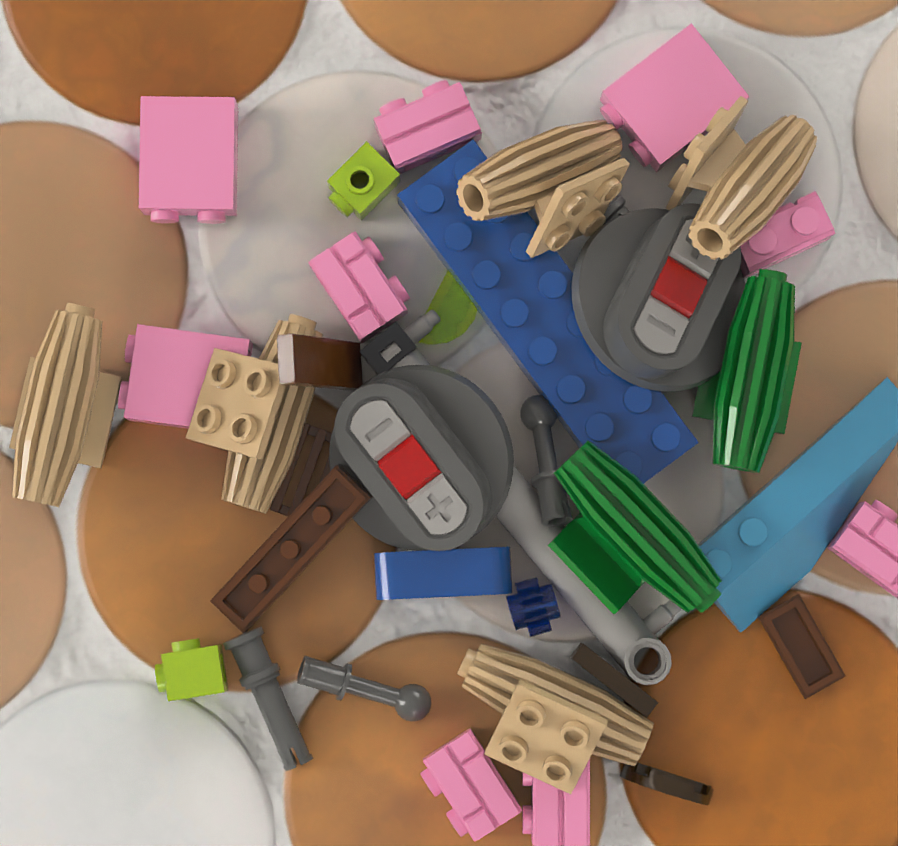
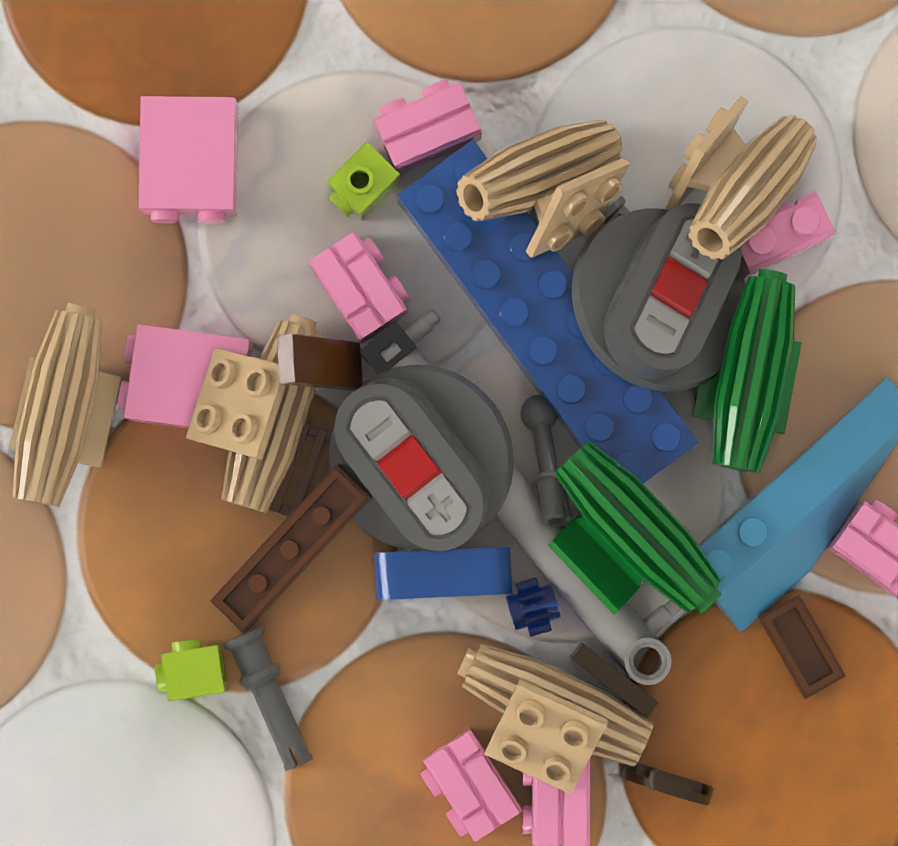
(410, 702): dark grey pin -> none
(454, 309): clear neon green tile -> none
(670, 98): bright pink brick -> none

